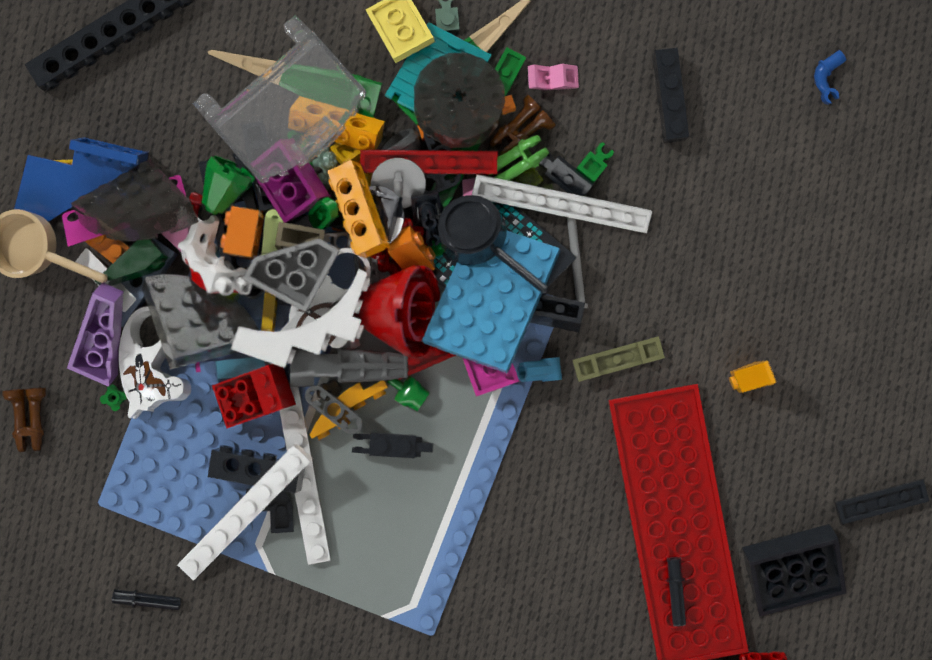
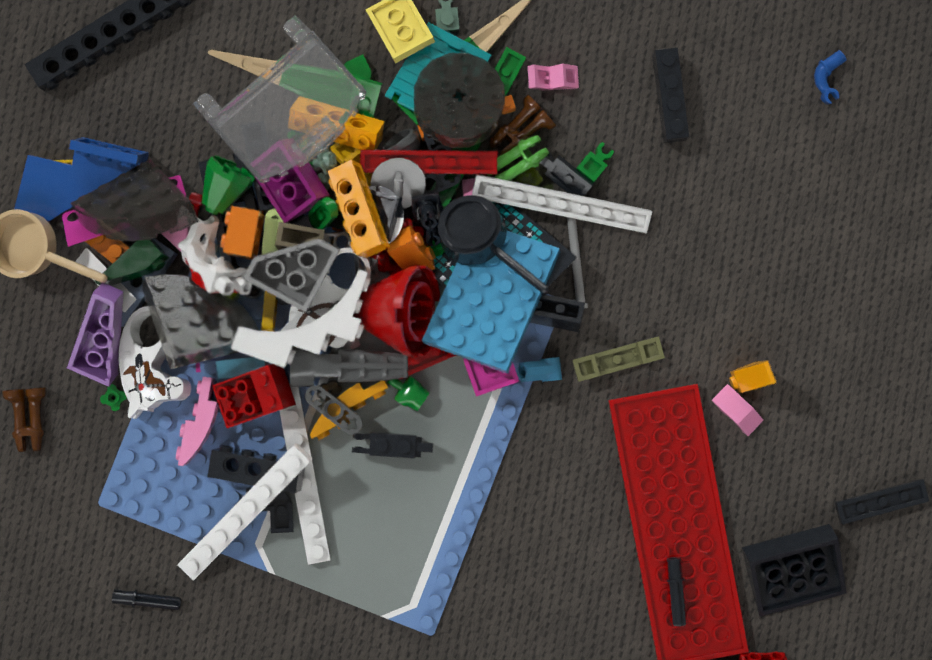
(196, 432): none -> bright pink slope
(359, 67): none -> green tile
(737, 410): none -> bright pink slope

